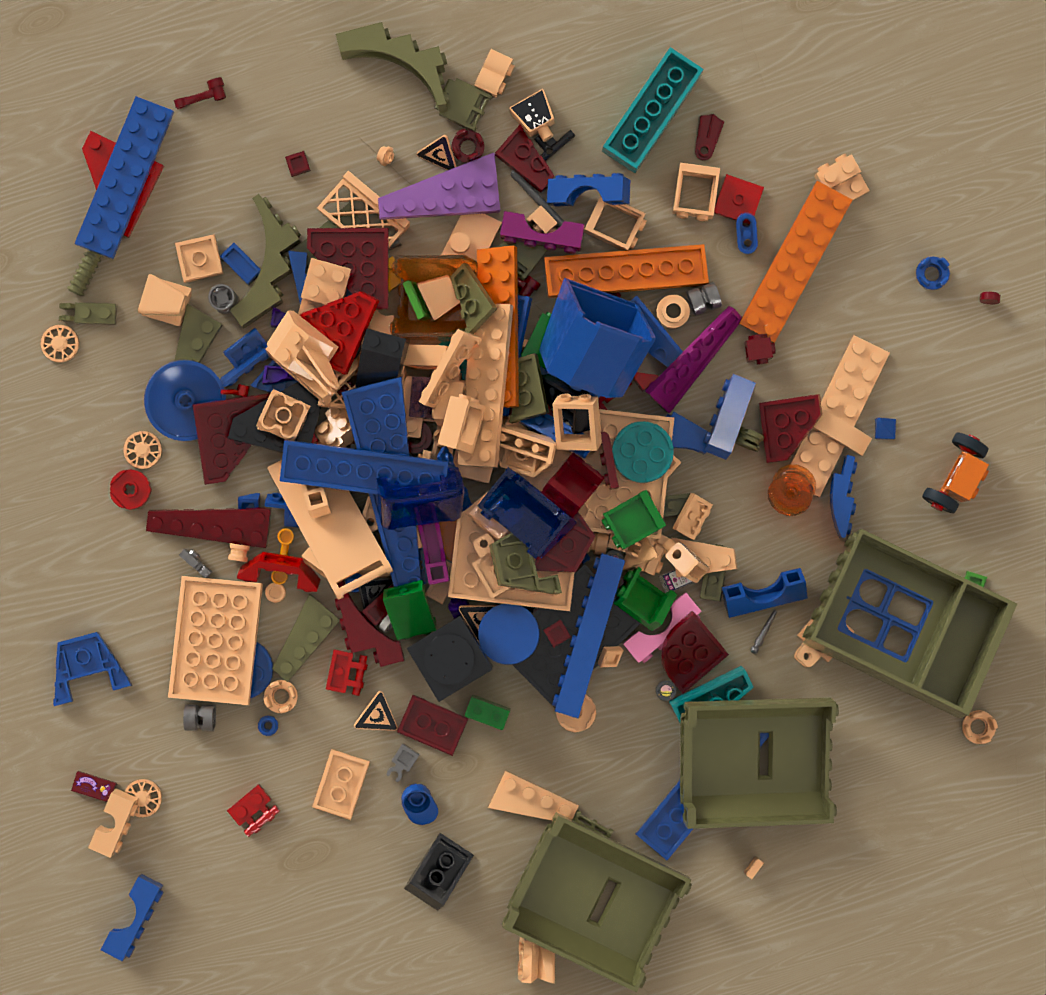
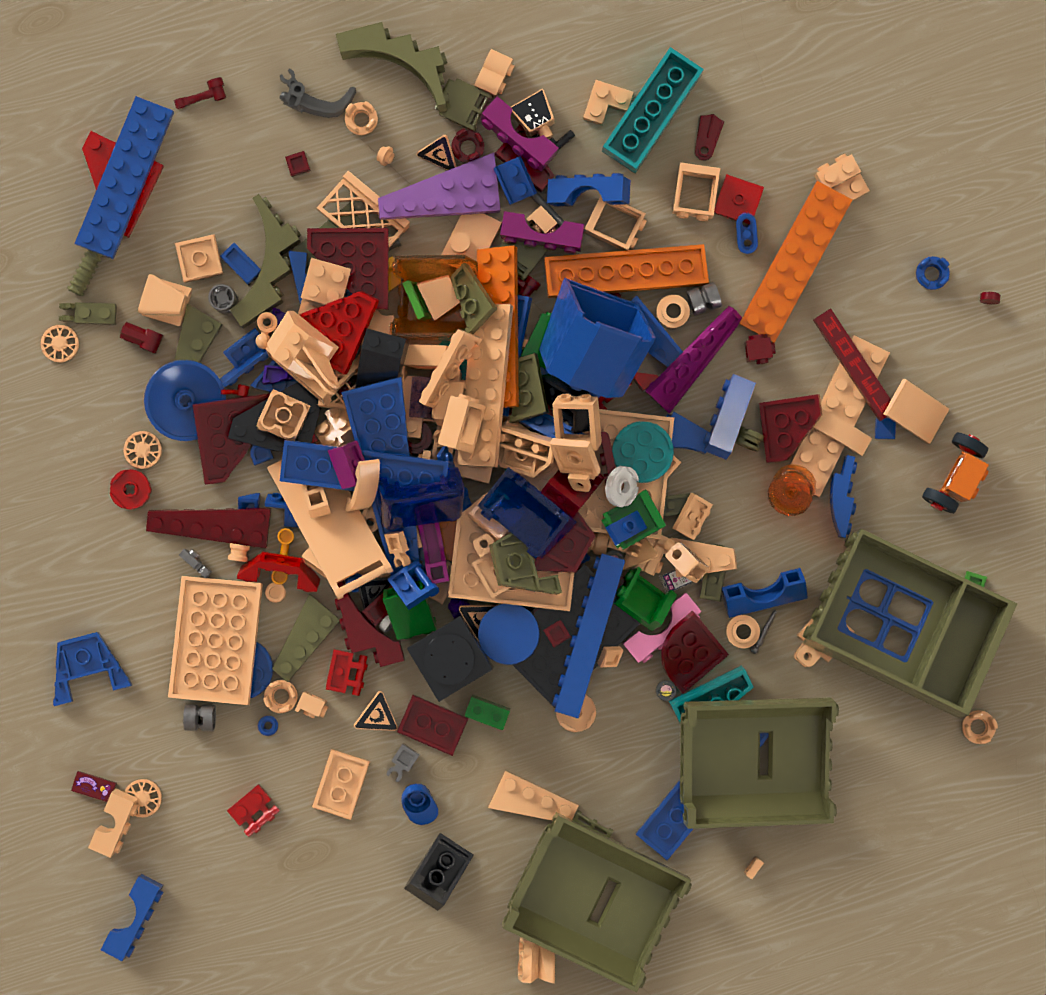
(145, 338): none -> dark red piece
(260, 455): none -> blue tile
(263, 338): none -> light nougat plate
(302, 102): none -> dark grey piece
(312, 705): none -> light nougat brick
(345, 463): none -> magenta panel
(361, 107): none -> light nougat piece
(366, 486): none -> light nougat slope
(398, 546): none -> light nougat plate
(407, 588): none -> blue plate
(515, 180): none -> blue plate
(537, 150): none -> magenta arch
(577, 459): none -> light nougat plate
(605, 96): none -> light nougat plate
(613, 486): none -> white tile
(626, 527): none -> blue plate
(732, 627): none -> light nougat piece
(853, 362): none -> dark red tile
(916, 411): none -> light nougat tile

